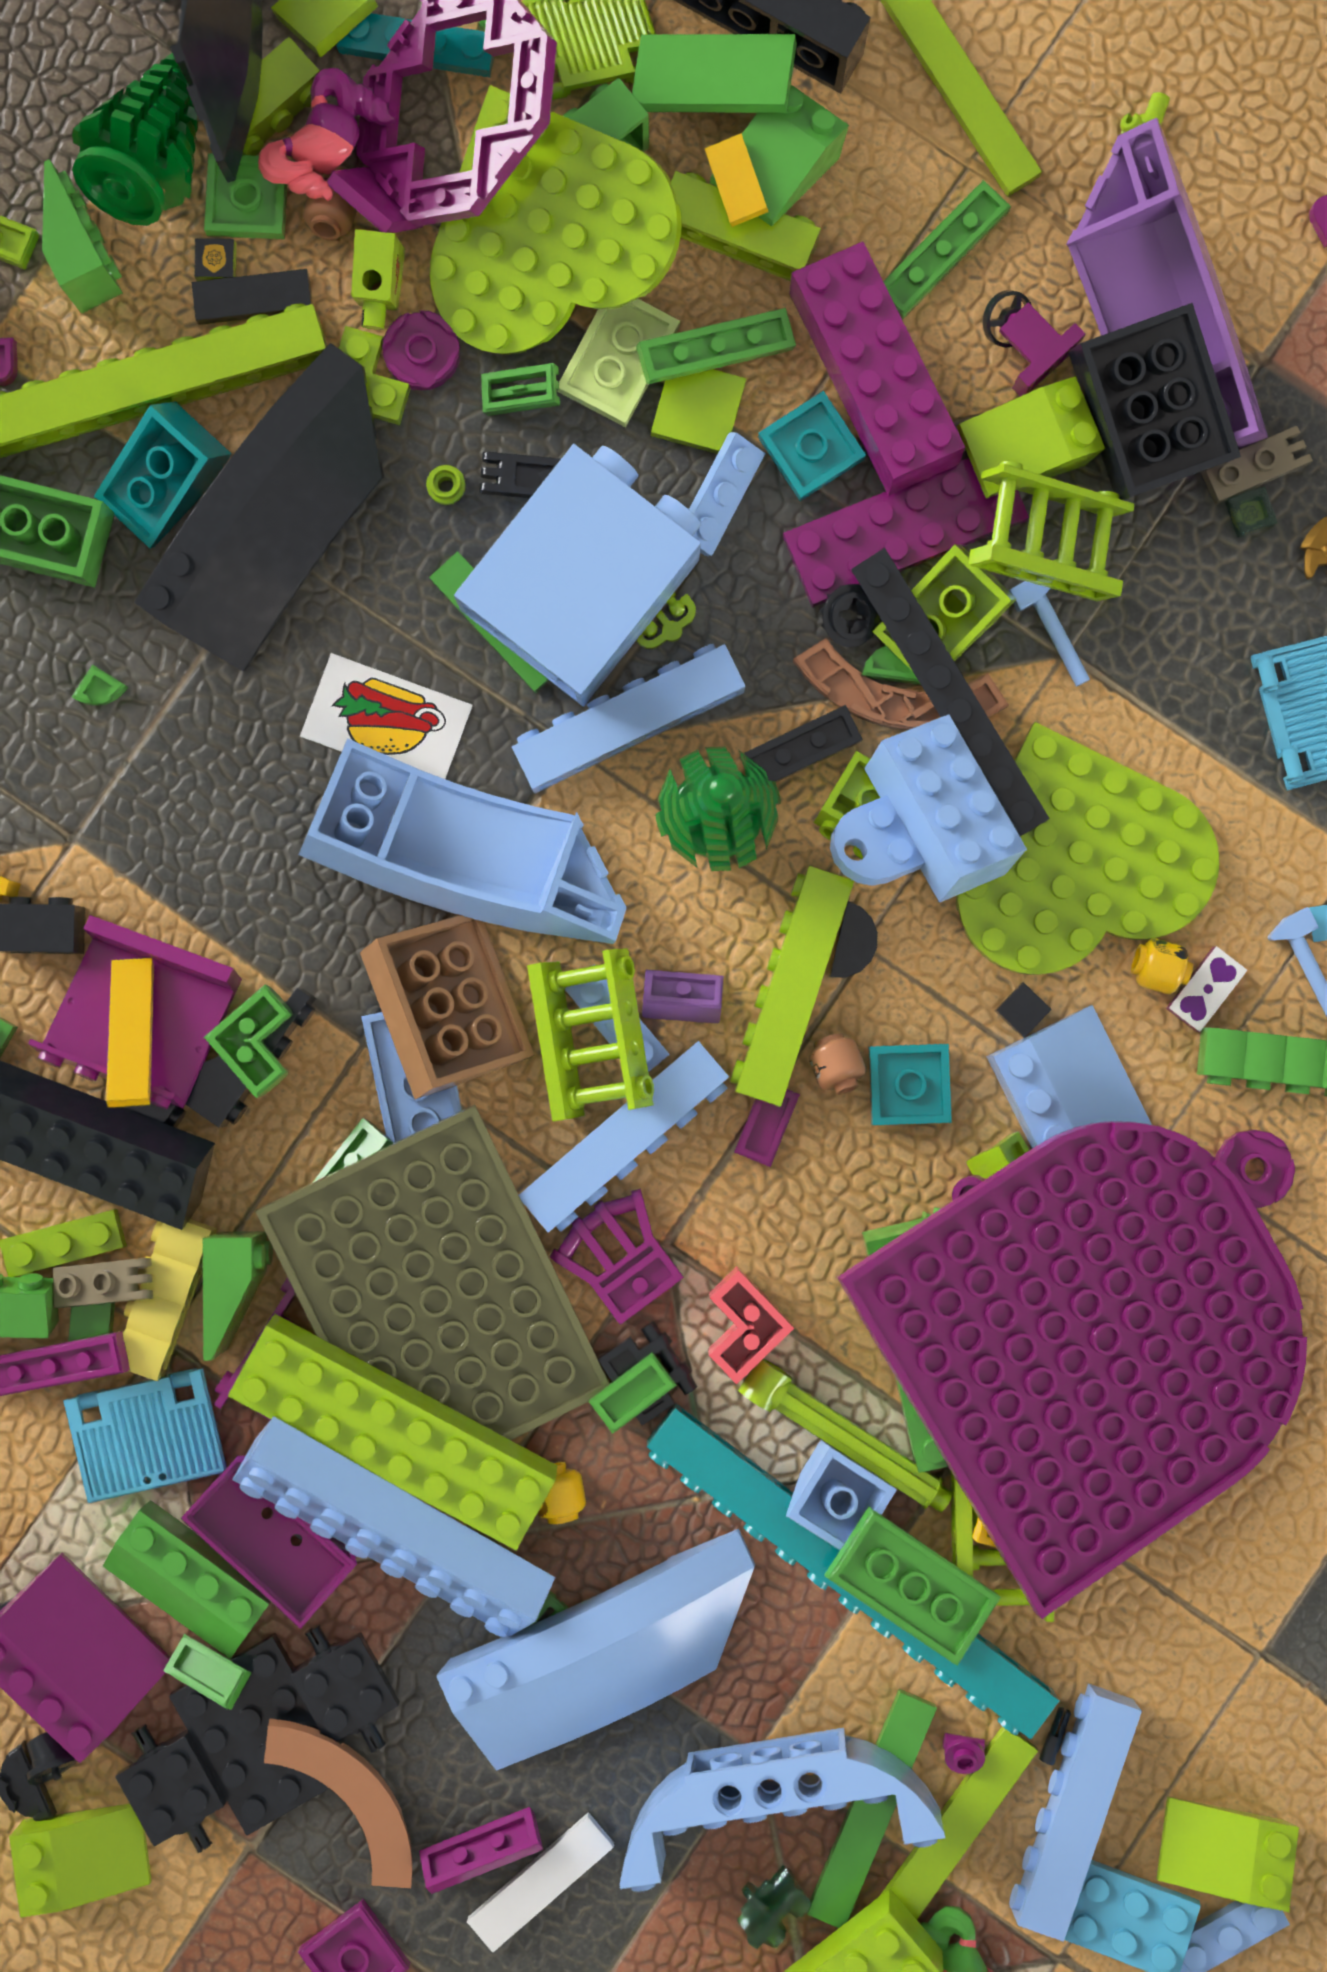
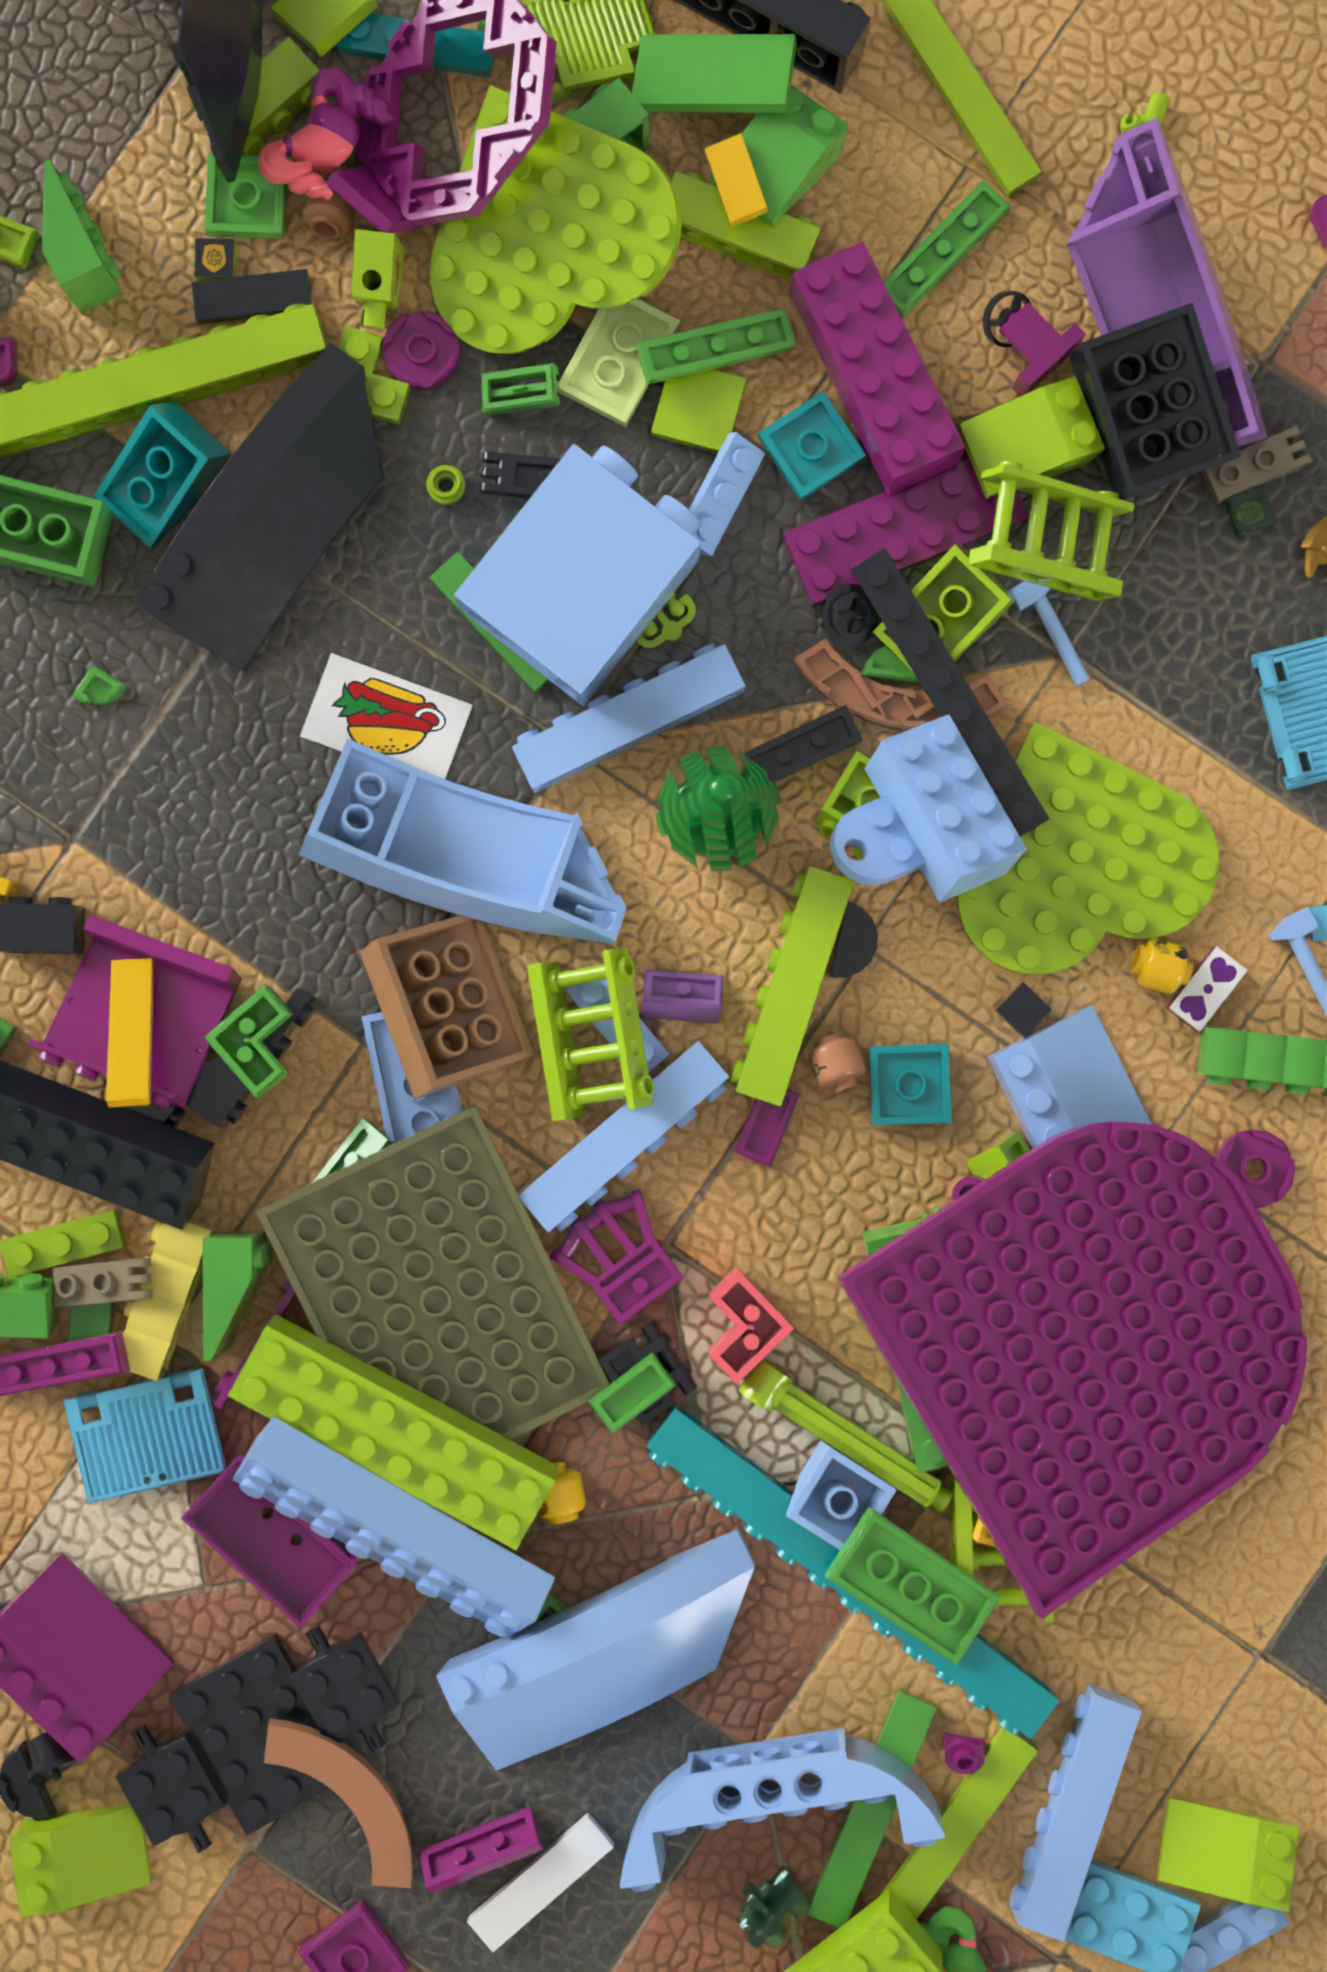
(139, 147): green plant -> none
(186, 1578): bright green slope -> none
(207, 1671): bright green tile -> none
(1053, 1740): black pin -> none

